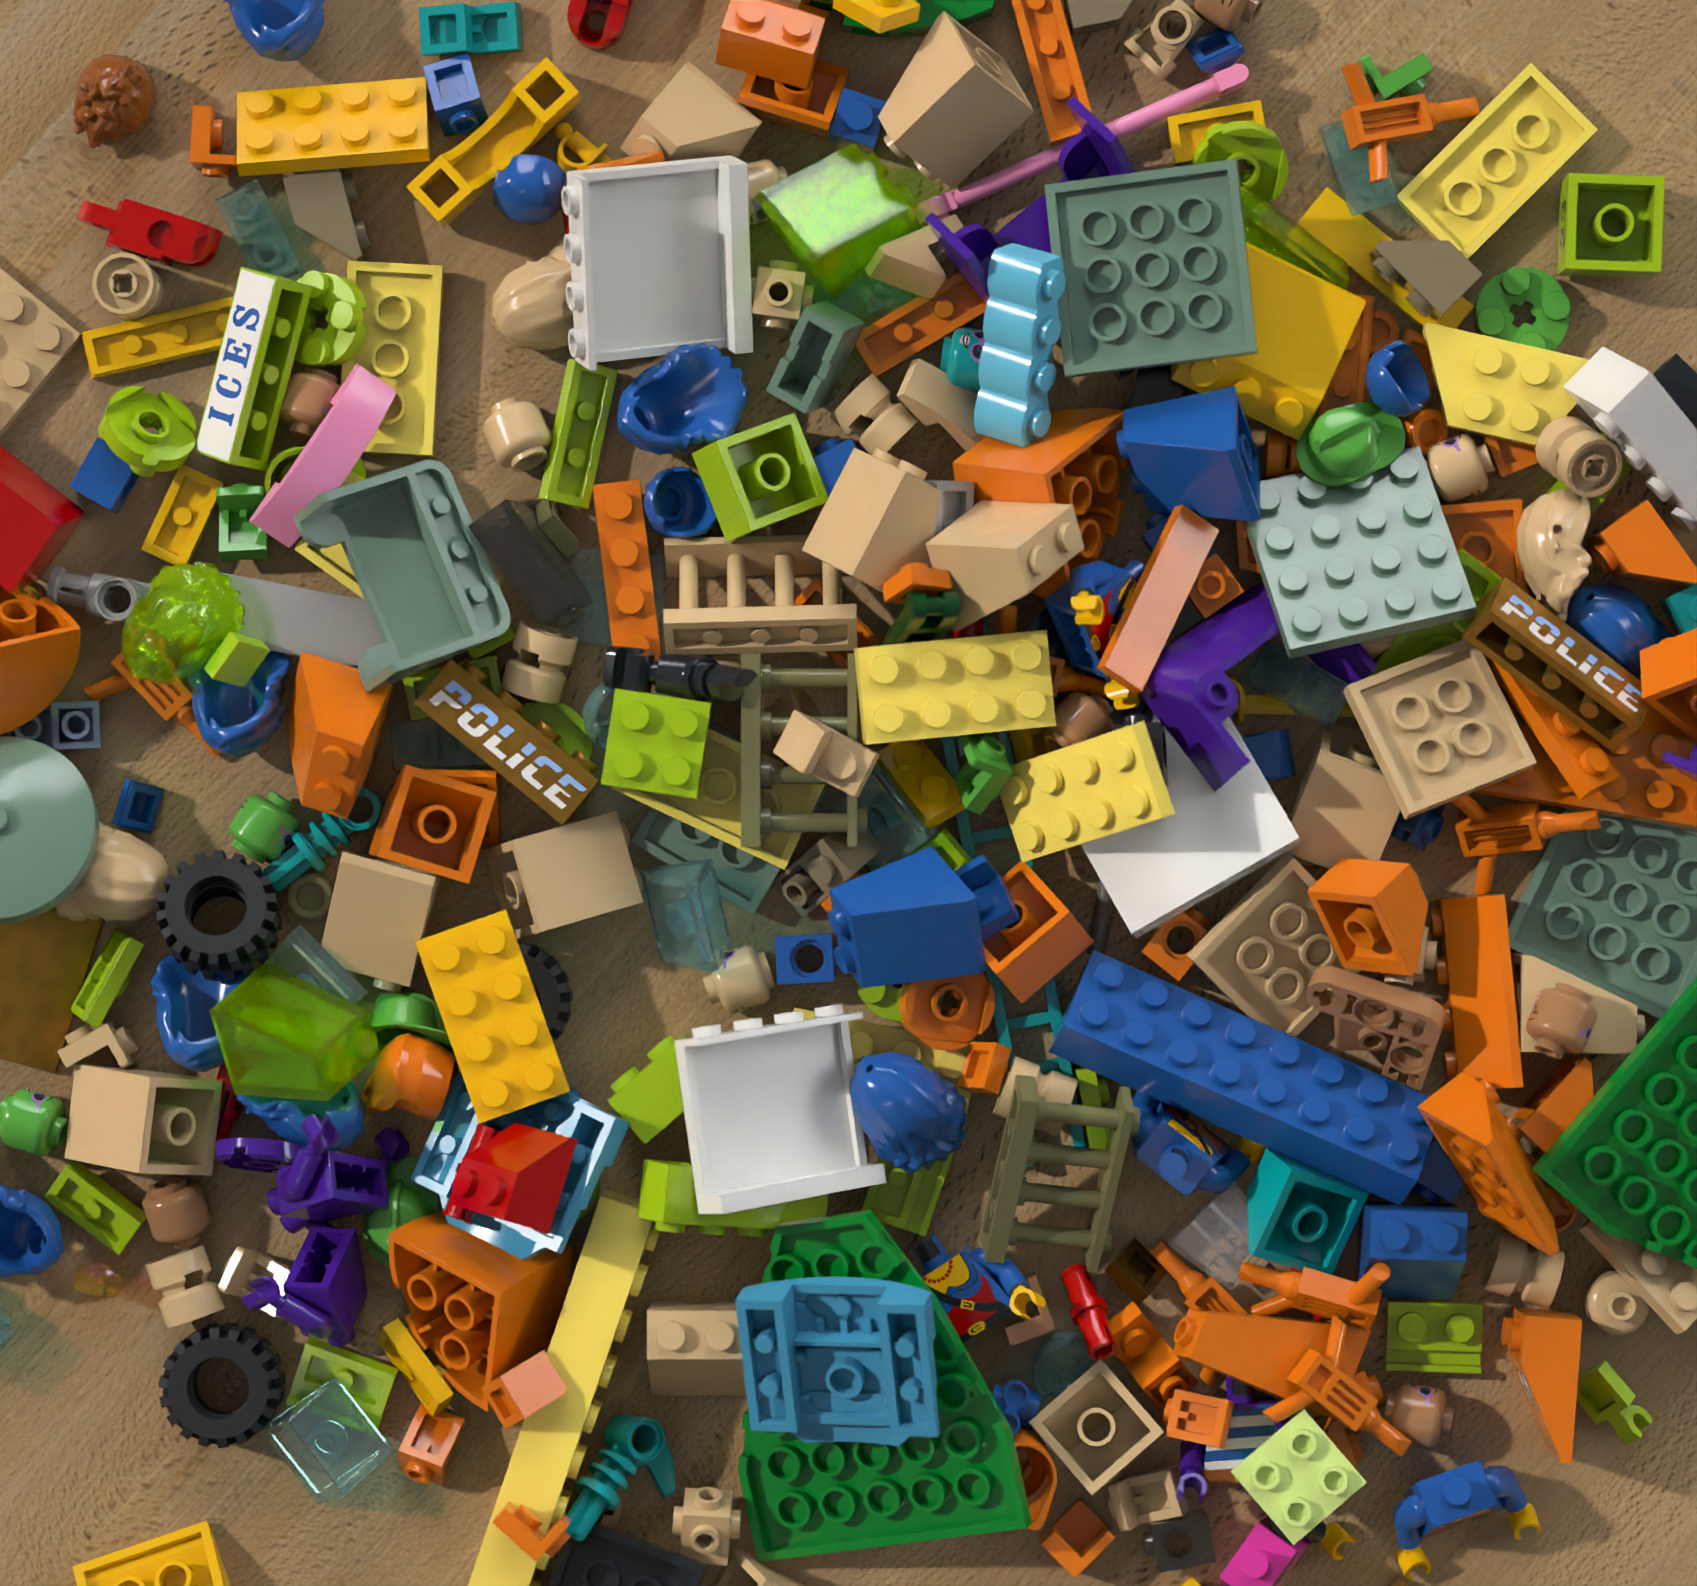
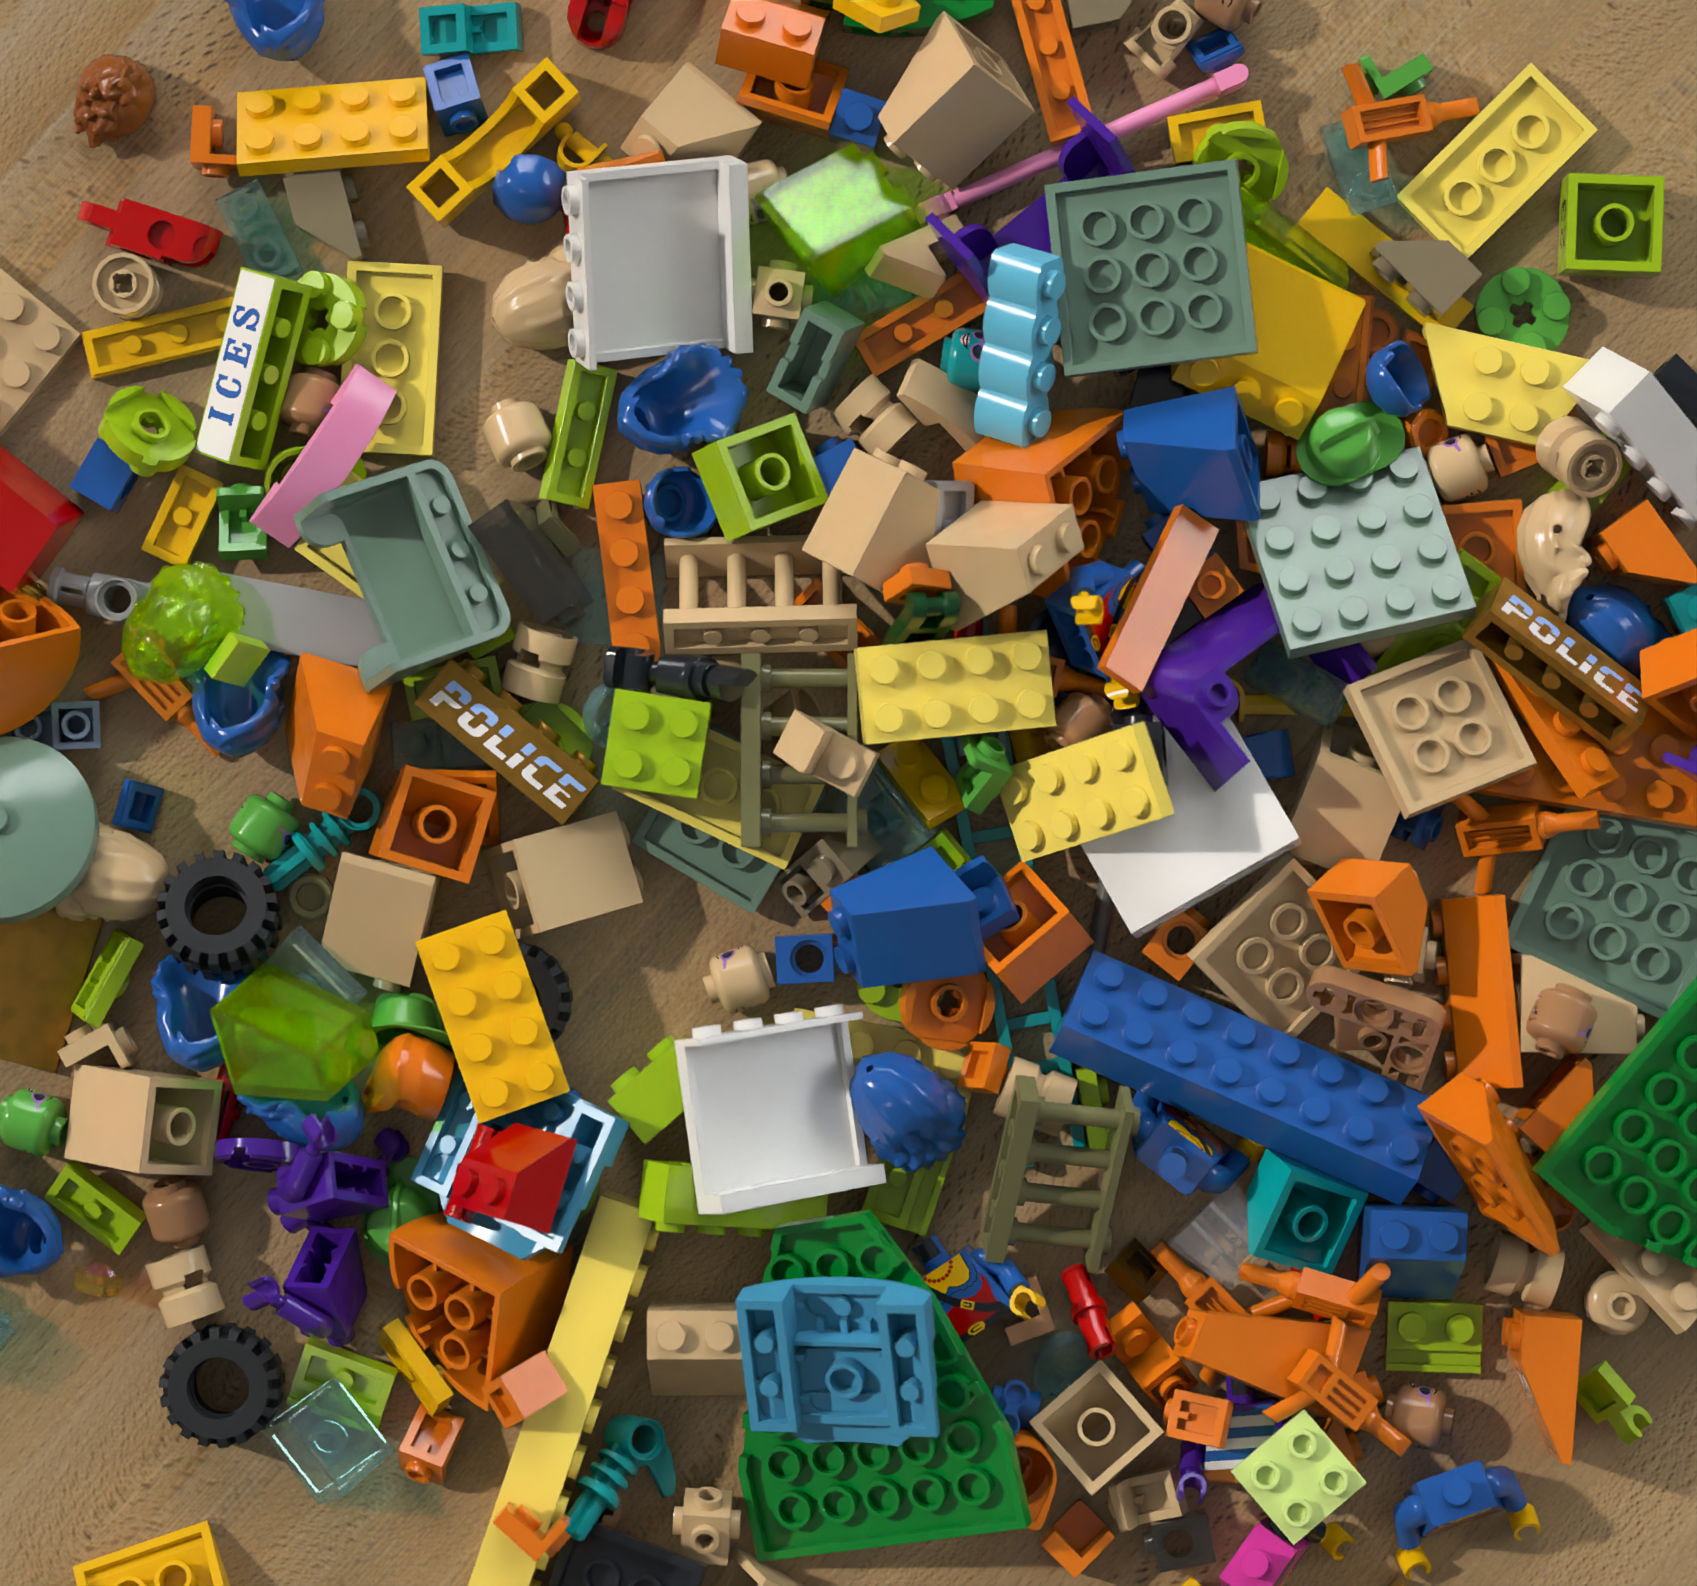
(247, 1266): tan bracket -> none
(688, 914): clear light blue slope -> none

